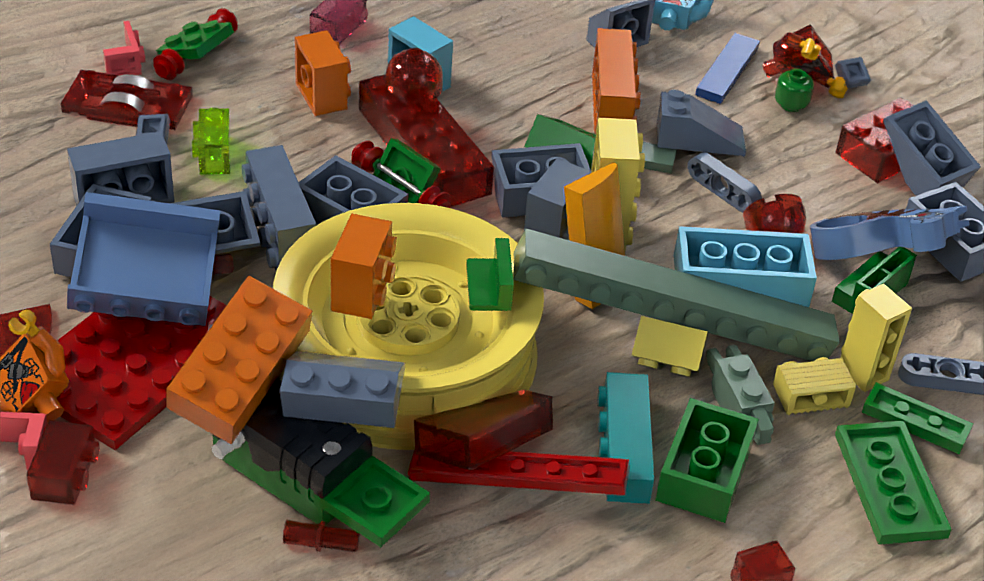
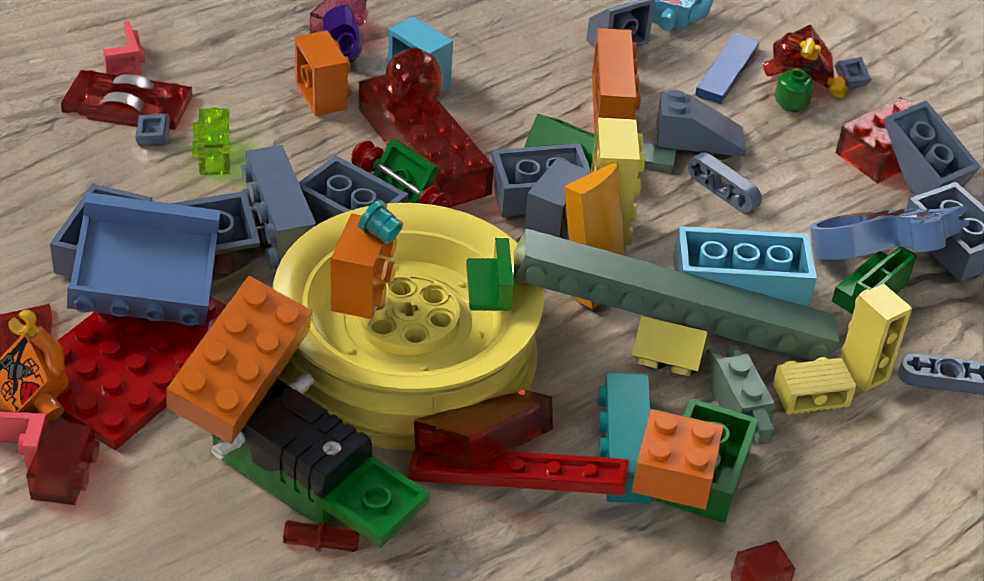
(127, 164): sand blue brick -> none
(193, 43): green plate -> none
(342, 389): sand blue slope -> none
(343, 28): none -> dark purple cap
(380, 222): none -> teal piece
(677, 459): none -> orange brick
(782, 215): clear red cylinder -> none
(892, 482): green plate -> none
(920, 418): green plate -> none

